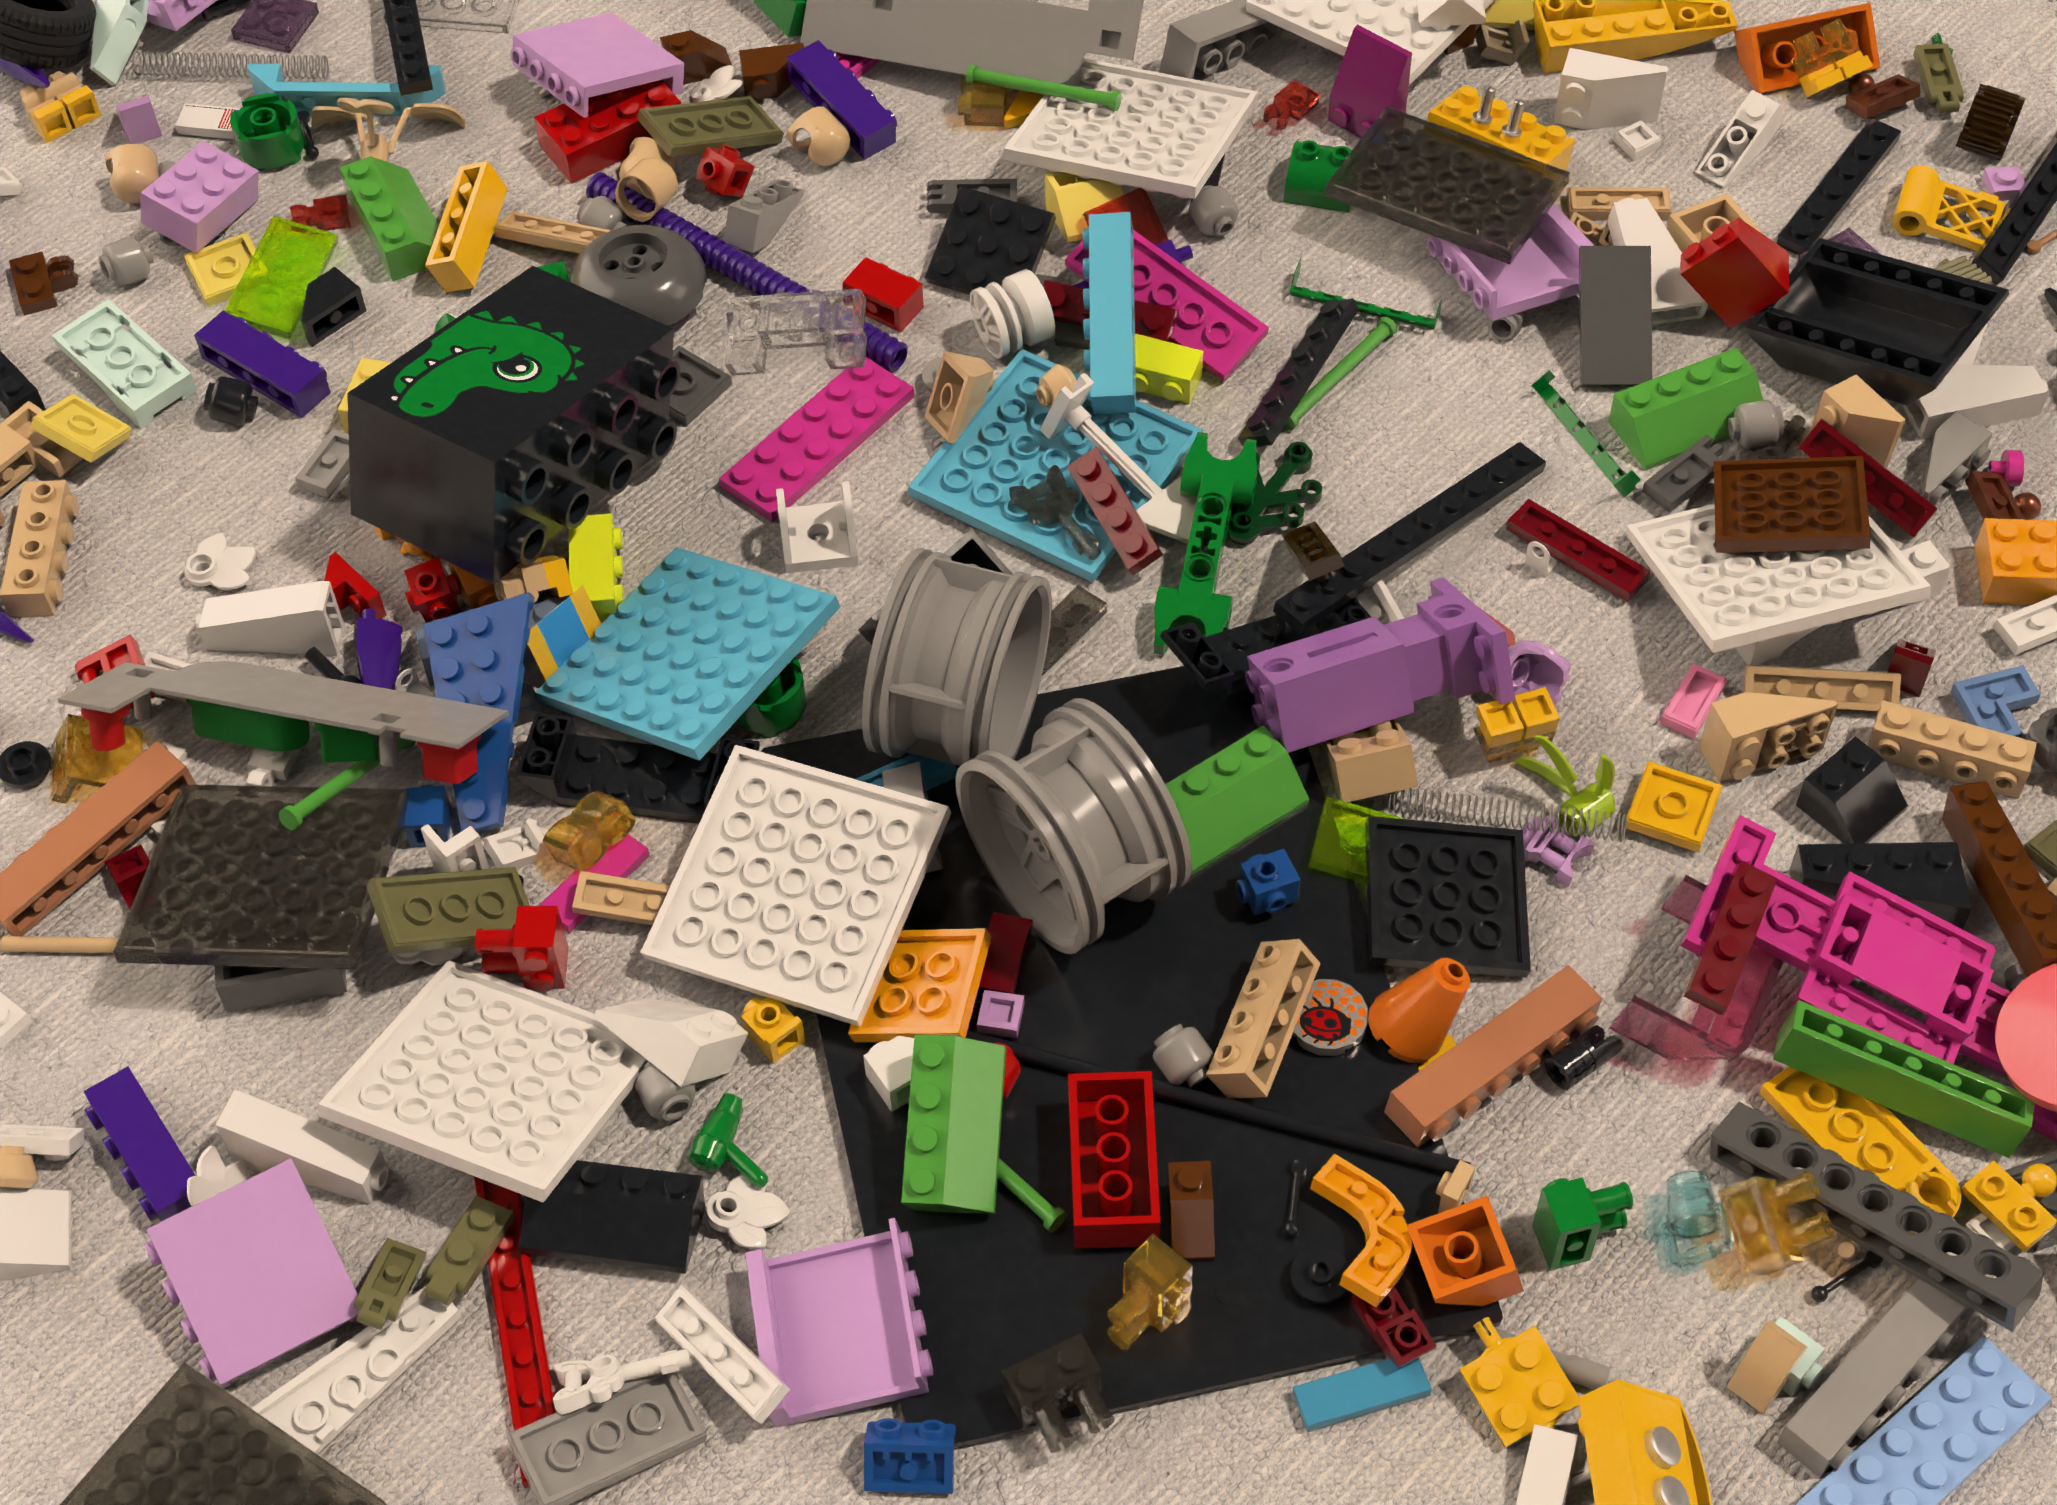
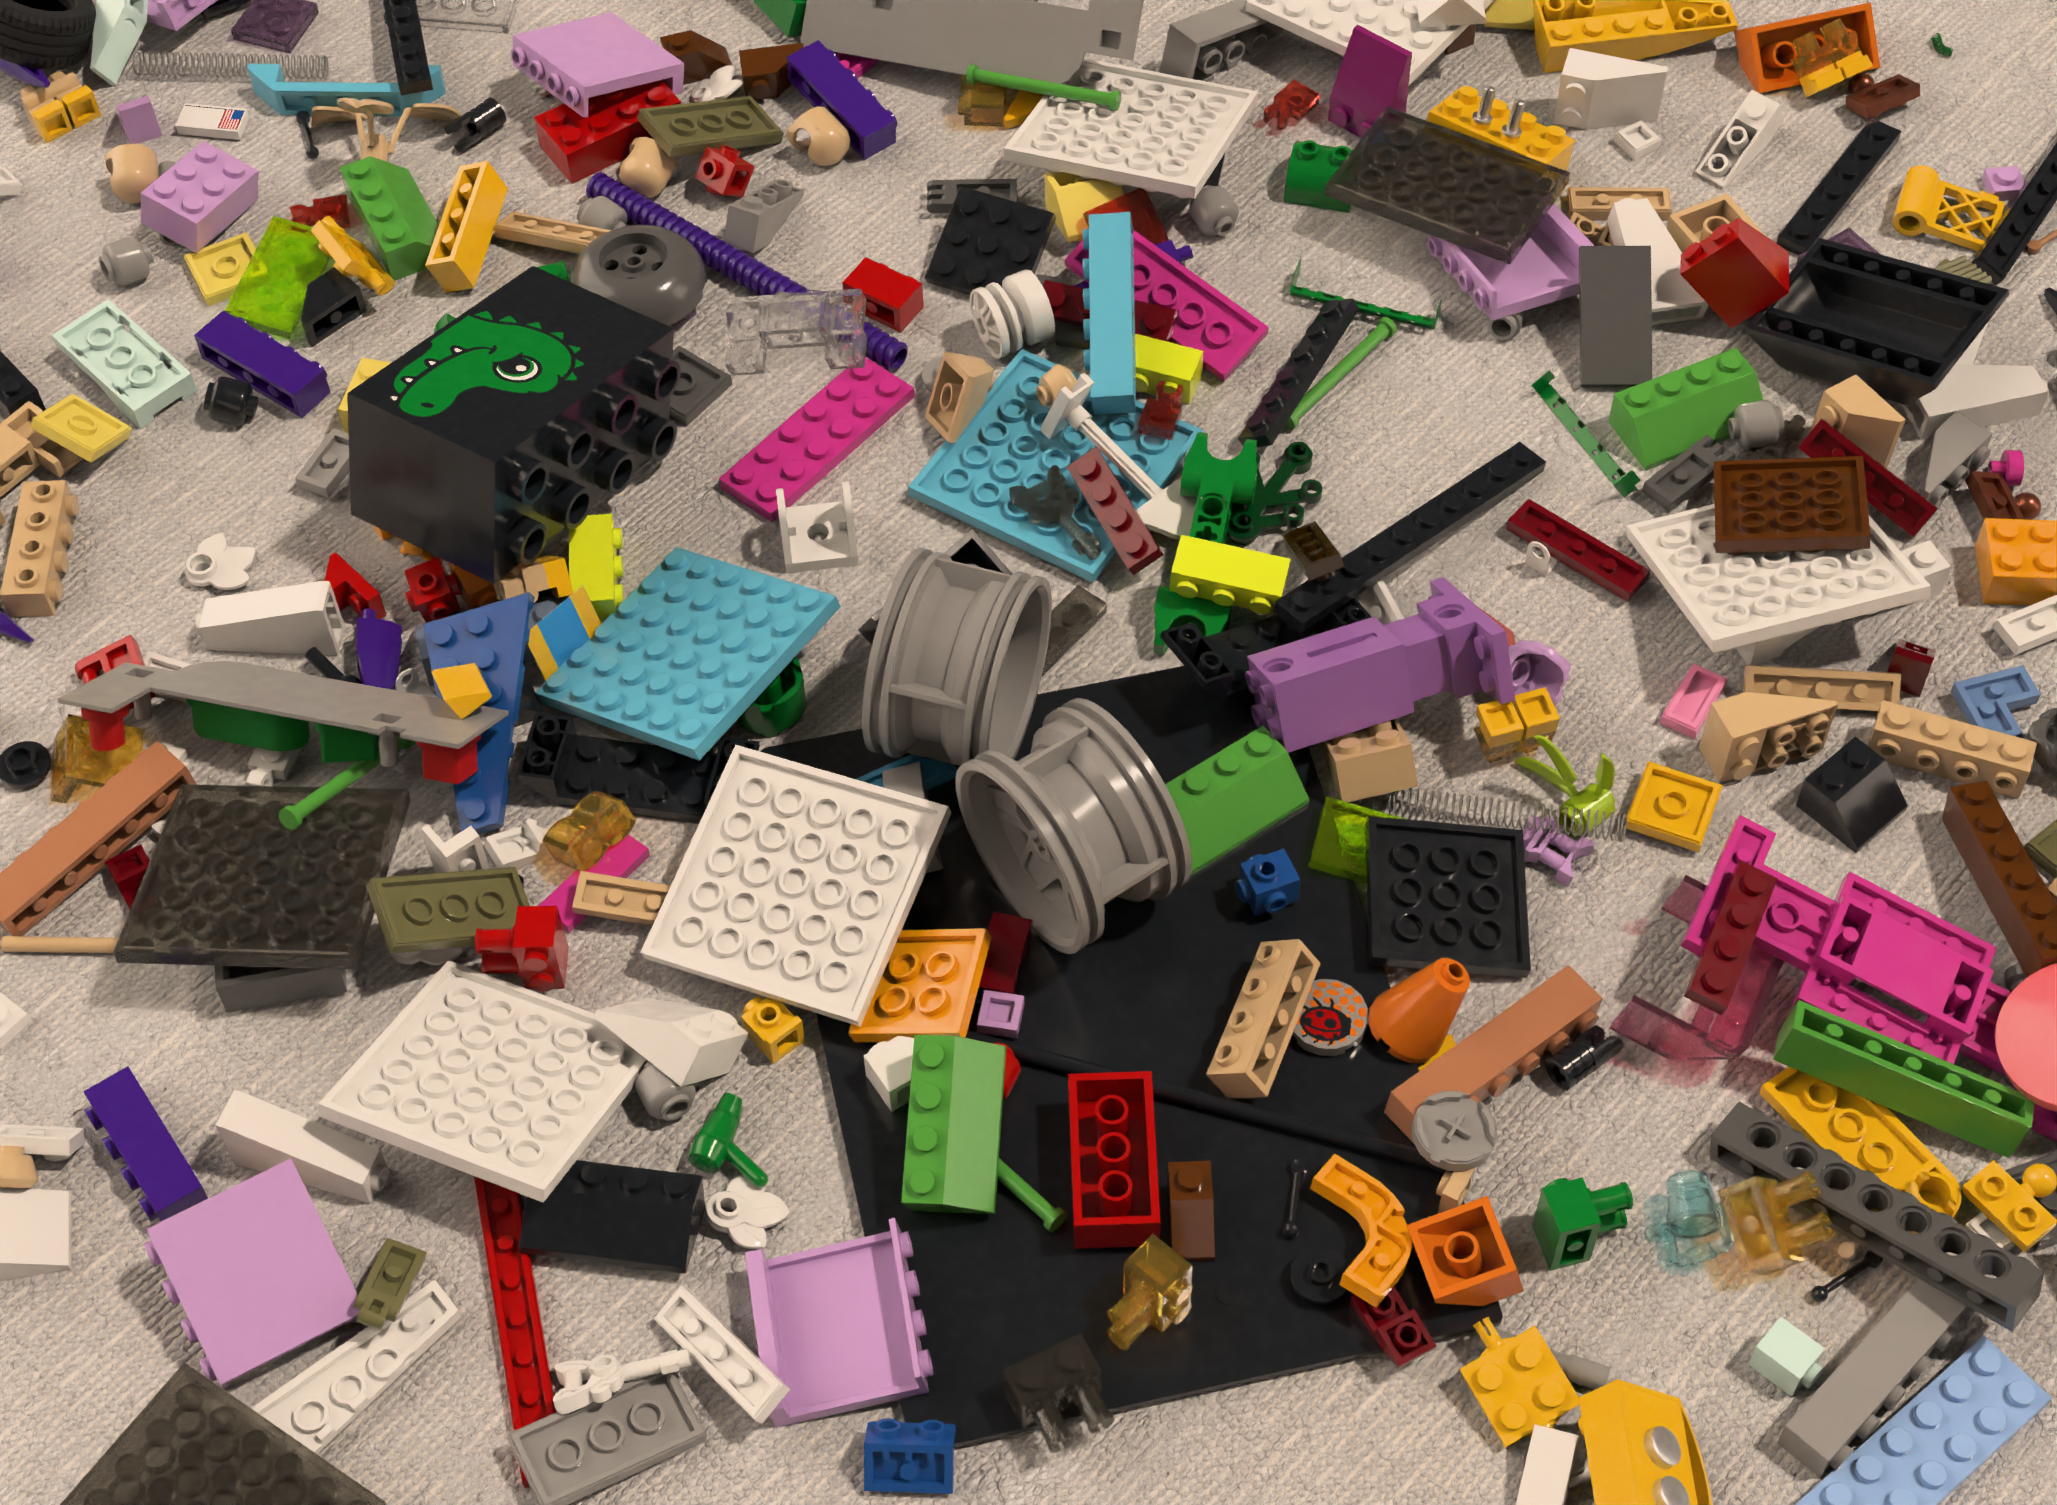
(40, 280): reddish brown hinge -> none
(214, 1176): white plate -> none
(267, 132): green brick -> none
(351, 256): none -> yellow plate
(427, 806): blue brick -> none
(462, 688): none -> yellow slope
(467, 1250): olive hinge -> none
(477, 122): none -> black hinge
(655, 180): tan helmet -> none
(1162, 414): none -> clear red plate
(1183, 1055): light grey head -> none
(1228, 574): none -> neon yellow brick
(1359, 1392): dark azure tile -> none
(1454, 1131): none -> light grey tile
(1502, 45): dark tan bracket -> none
(1766, 1366): tan slope -> none
(1917, 872): black wedge -> none
(1939, 76): olive hinge -> none
(1990, 122): dark brown brick -> none

